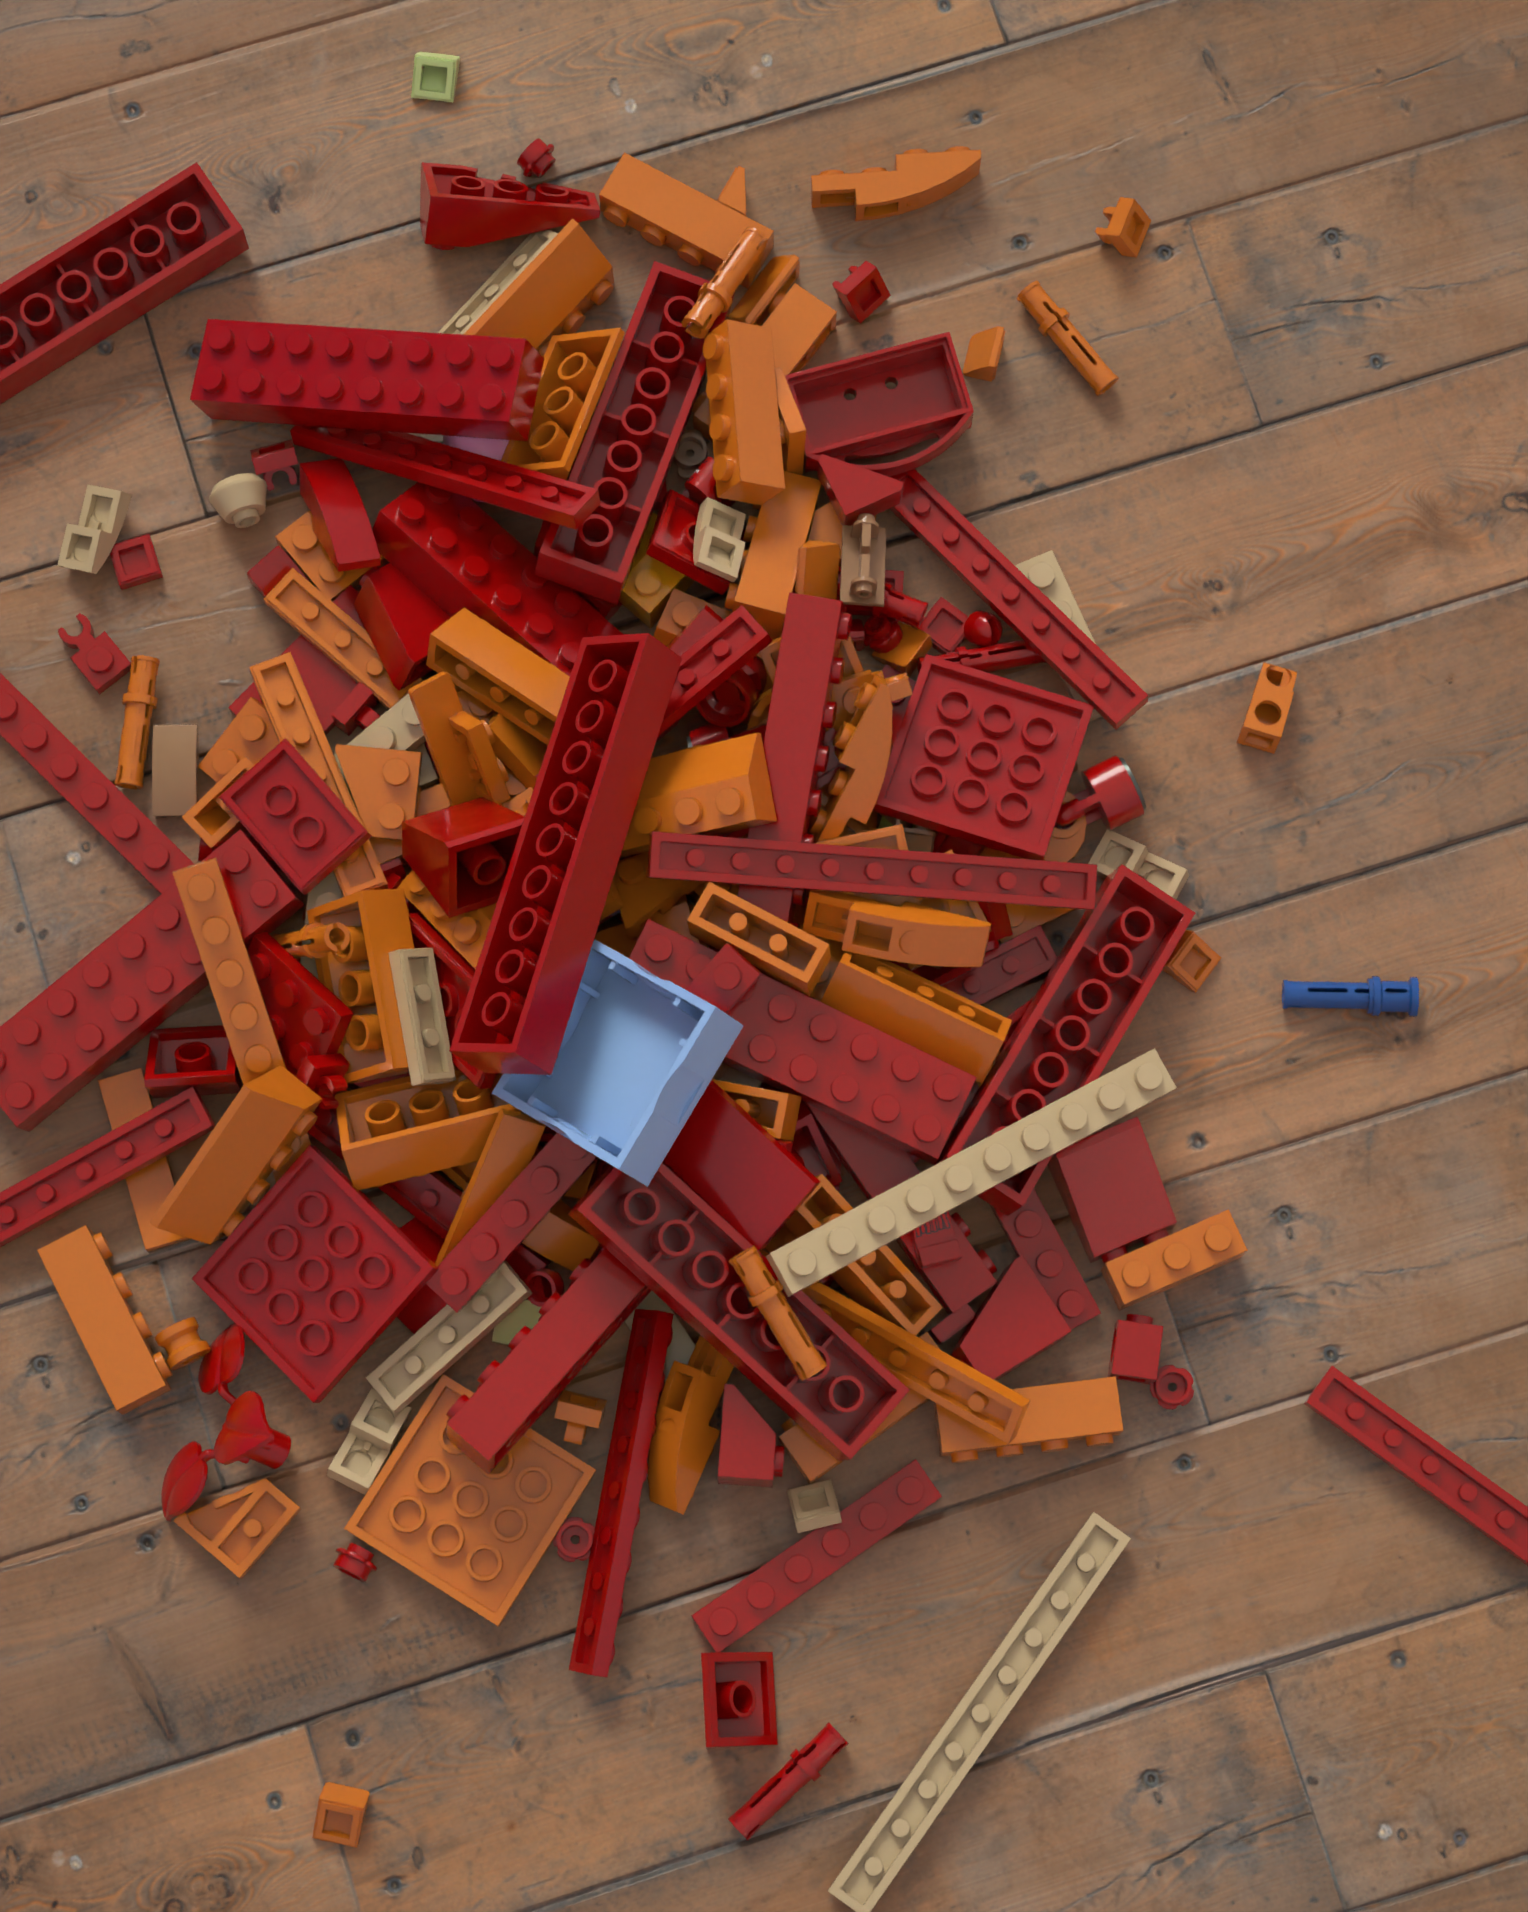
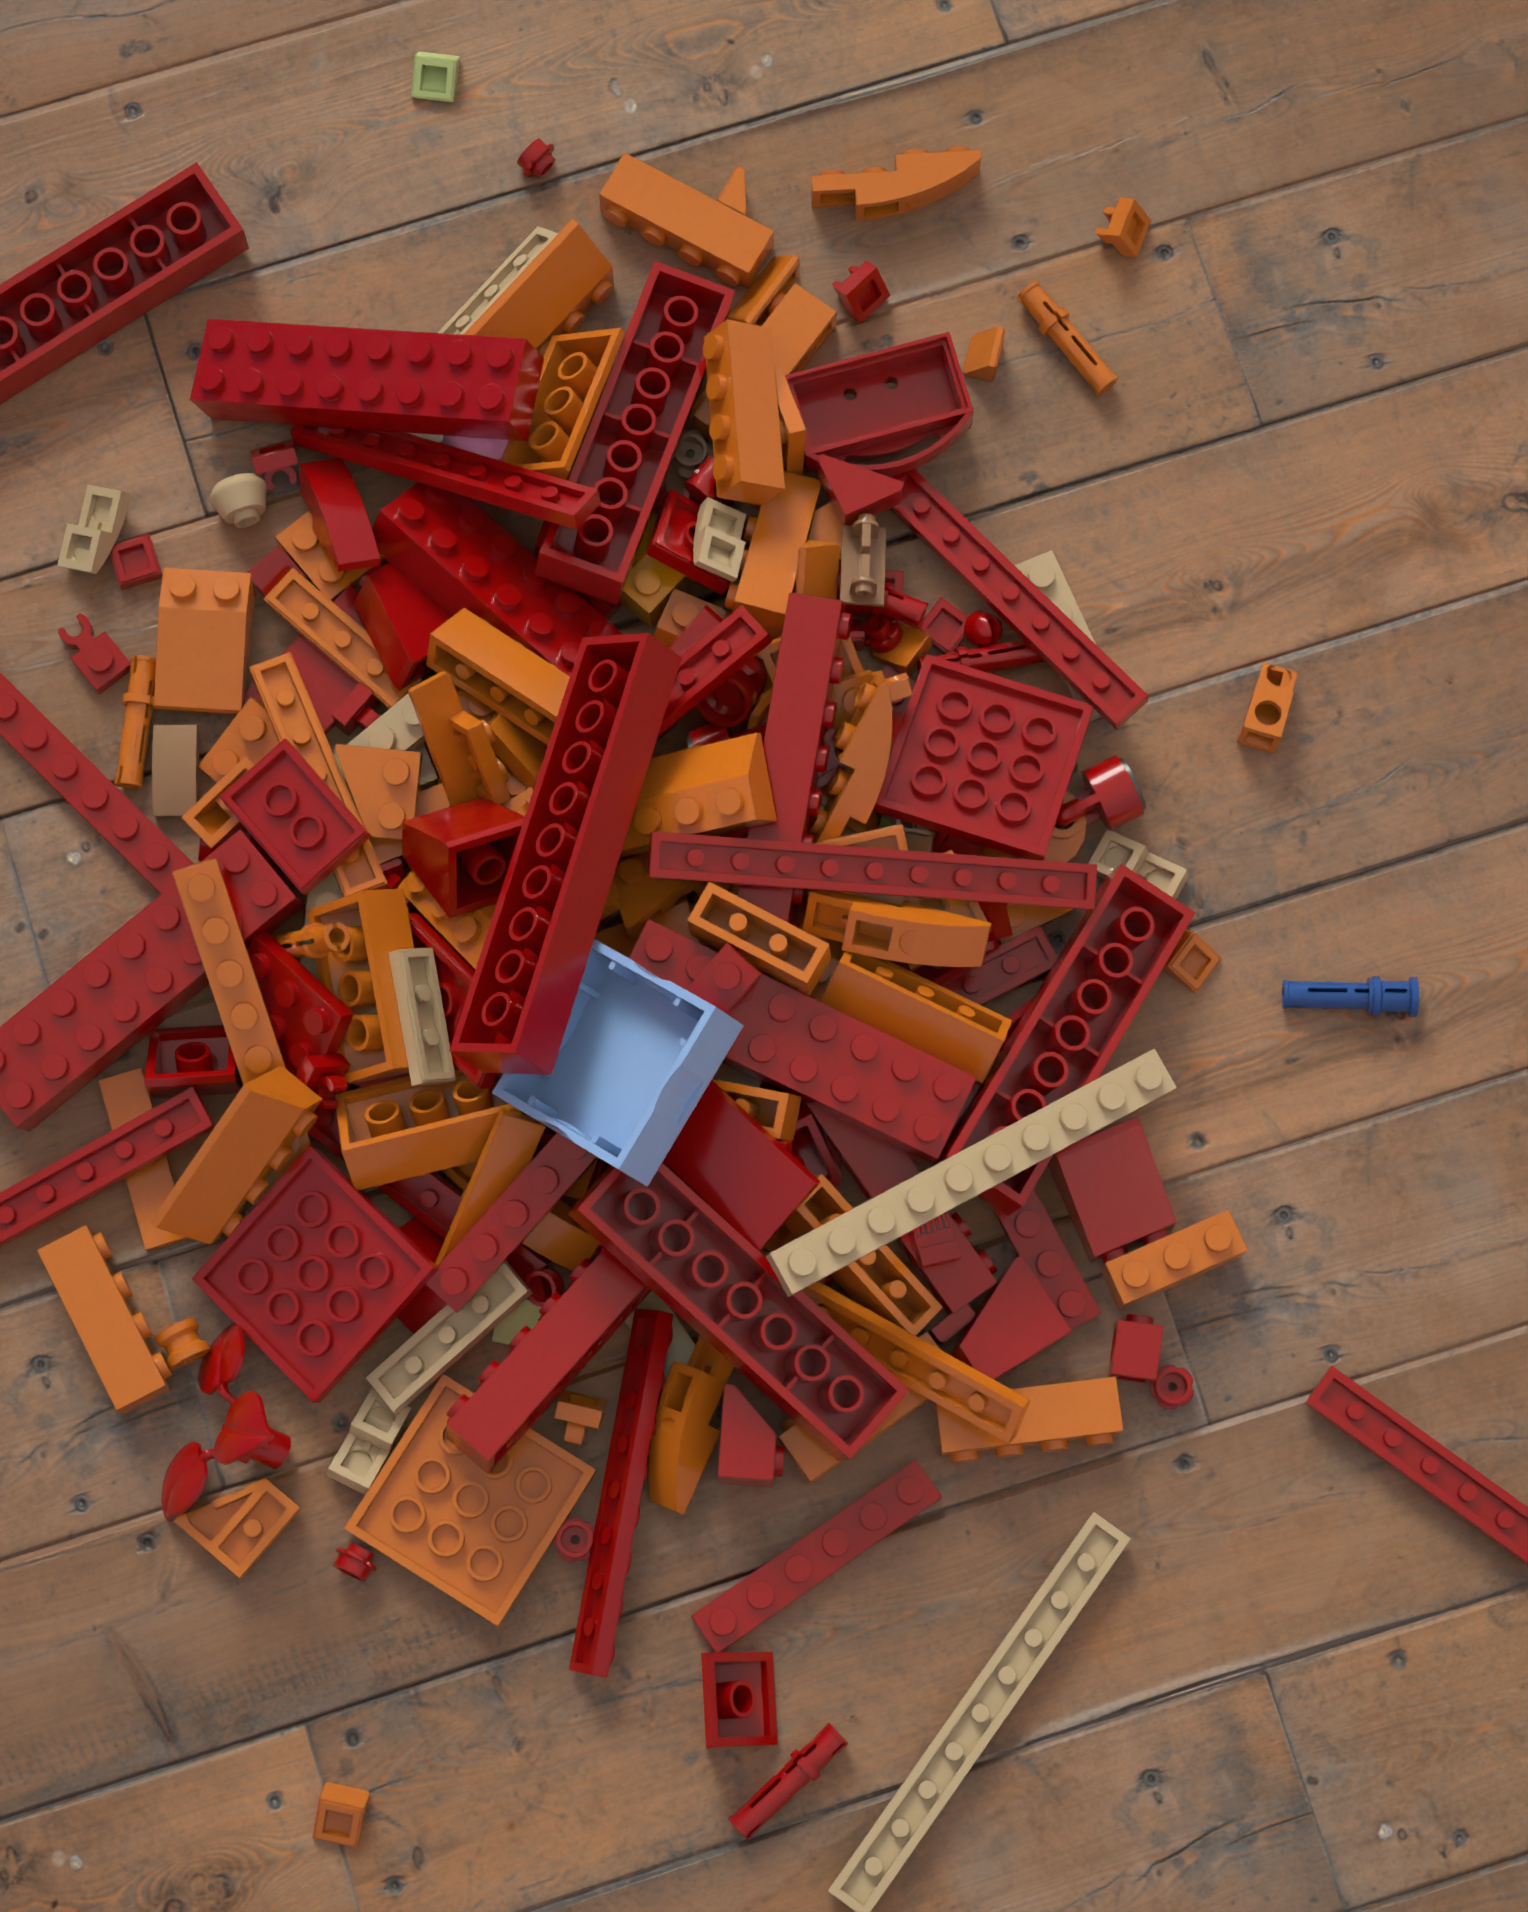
(203, 640): none -> orange slope
(476, 210): red wedge -> none
(717, 294): orange pin -> none
(773, 1305): orange pin -> none
(814, 1506): tan tile -> none

